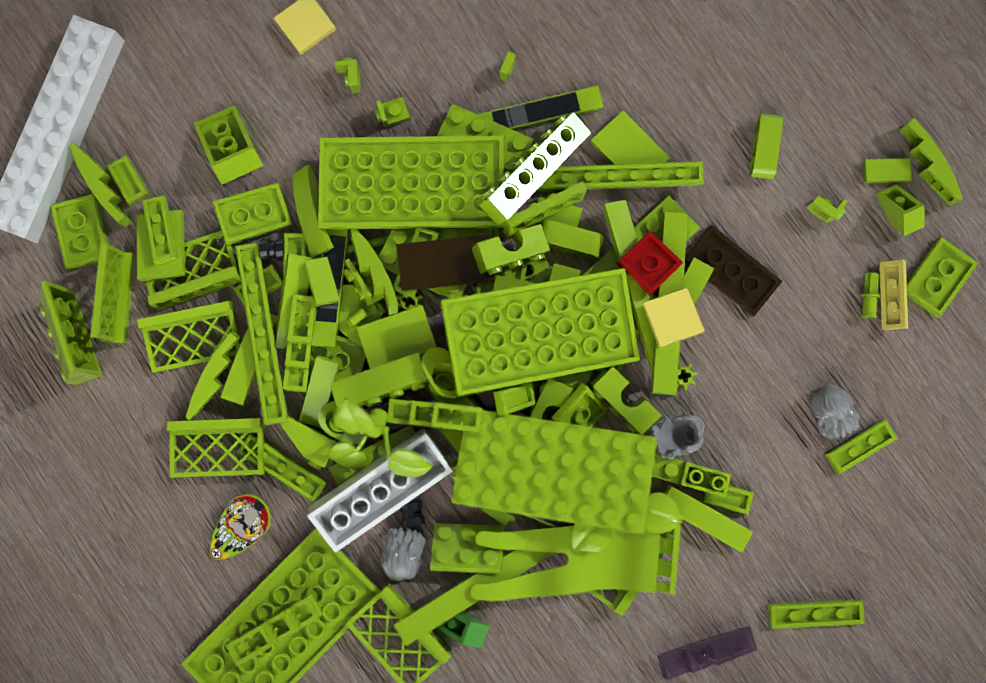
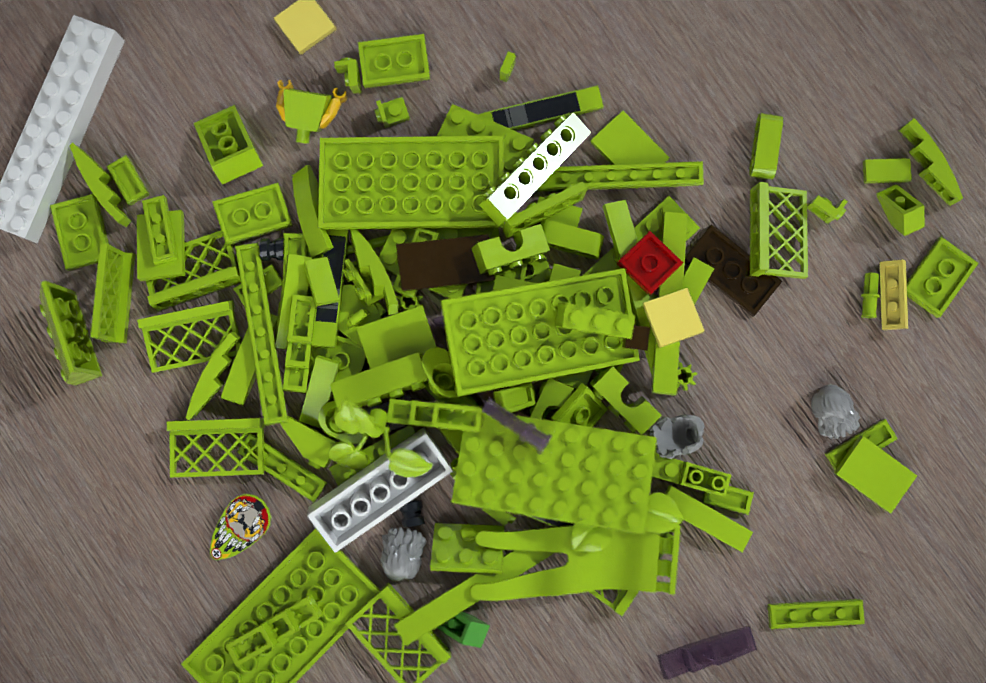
(307, 109): none -> lime torso
(394, 61): none -> lime plate
(527, 432): none -> pin
(595, 320): none -> lime arch
(639, 338): none -> dark brown tile
(760, 233): none -> lime fence
(875, 474): none -> lime tile

